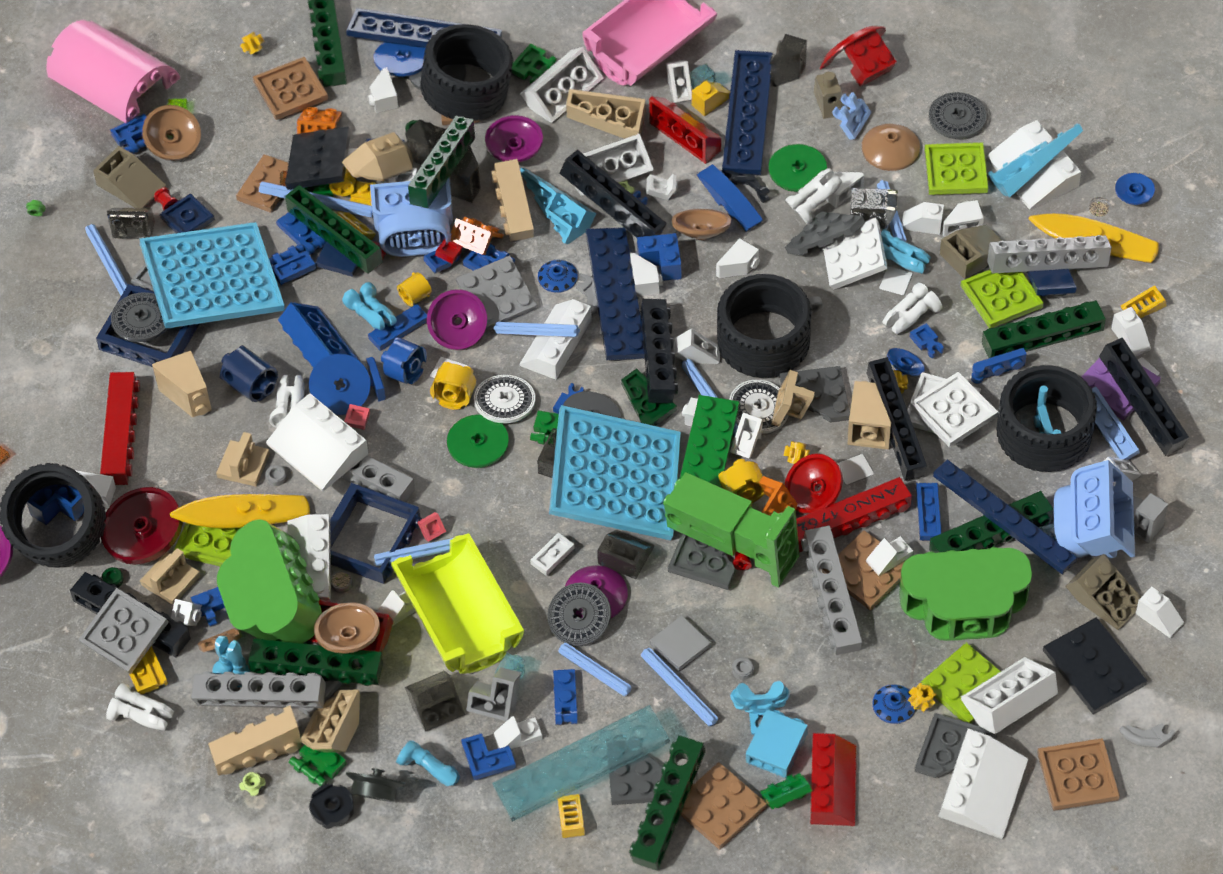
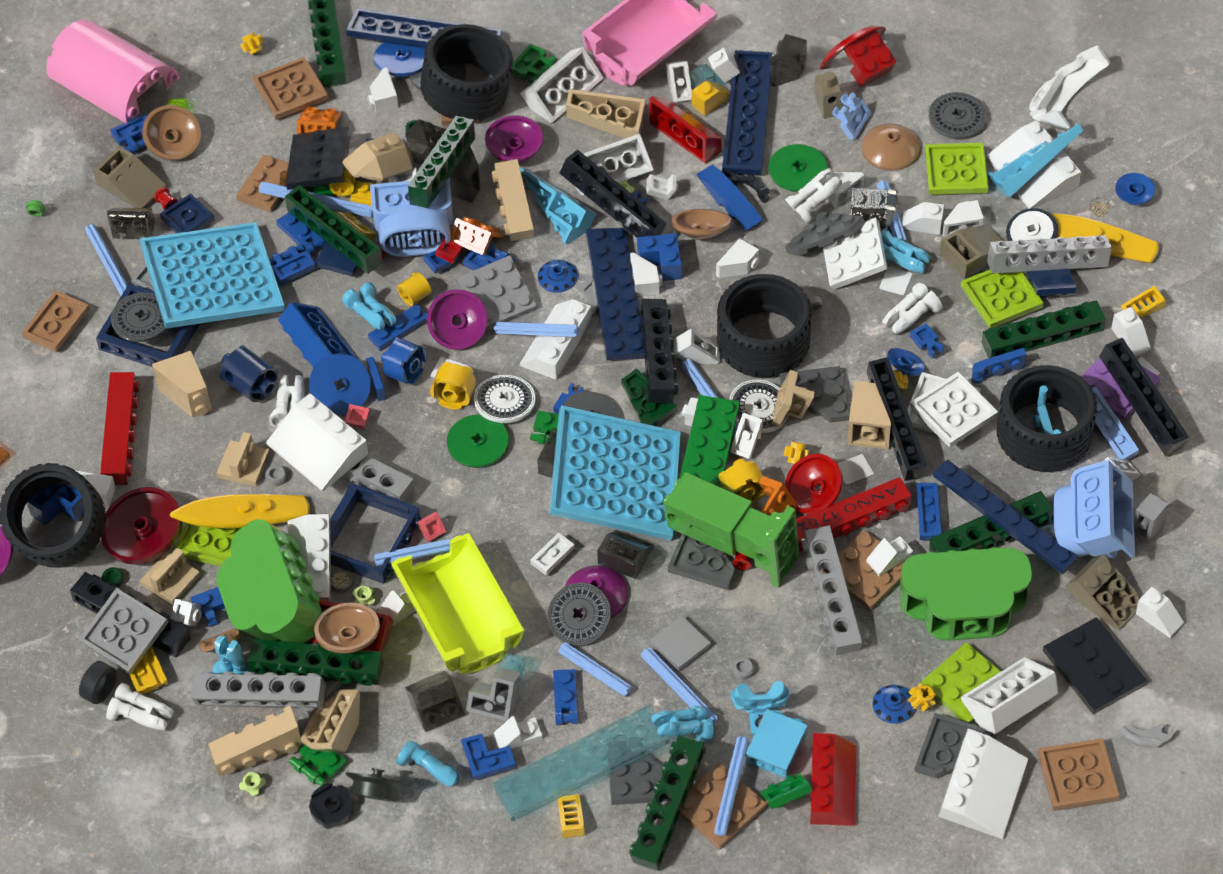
(55, 321): none -> medium nougat plate
(97, 682): none -> black tyre
(363, 591): none -> yellowish green plate
(685, 722): none -> medium azure piece
(724, 64): none -> white slope
(731, 786): none -> light blue axle
(1031, 219): none -> white wheel
(1056, 92): none -> white windscreen

